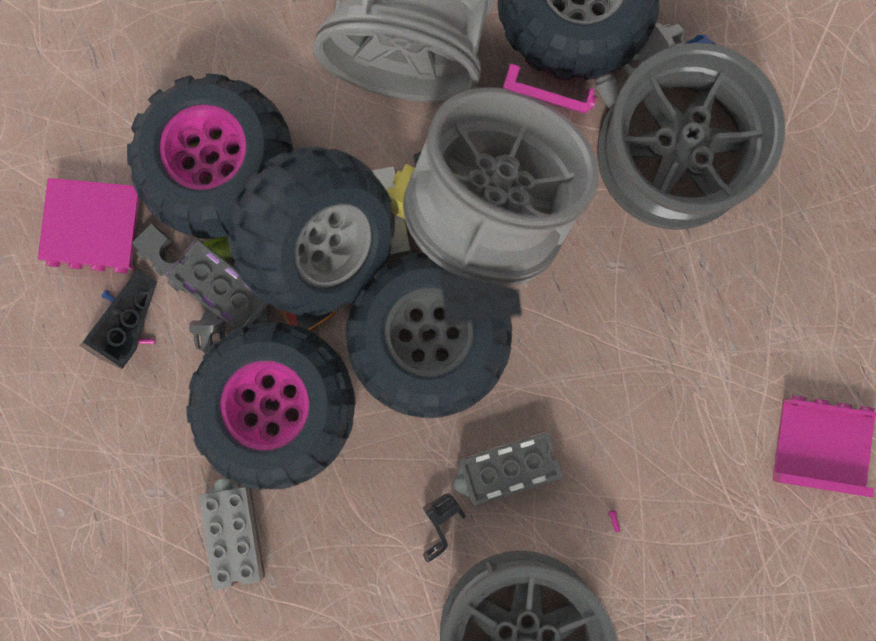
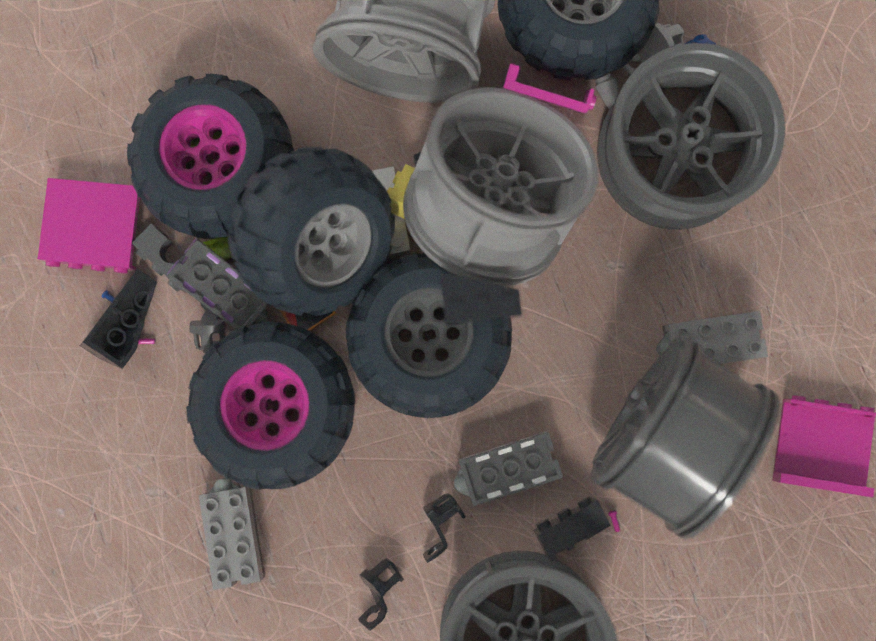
(378, 589): none -> black piece
(571, 527): none -> black wedge
(687, 439): none -> dark grey wheel
(721, 338): none -> light grey piece

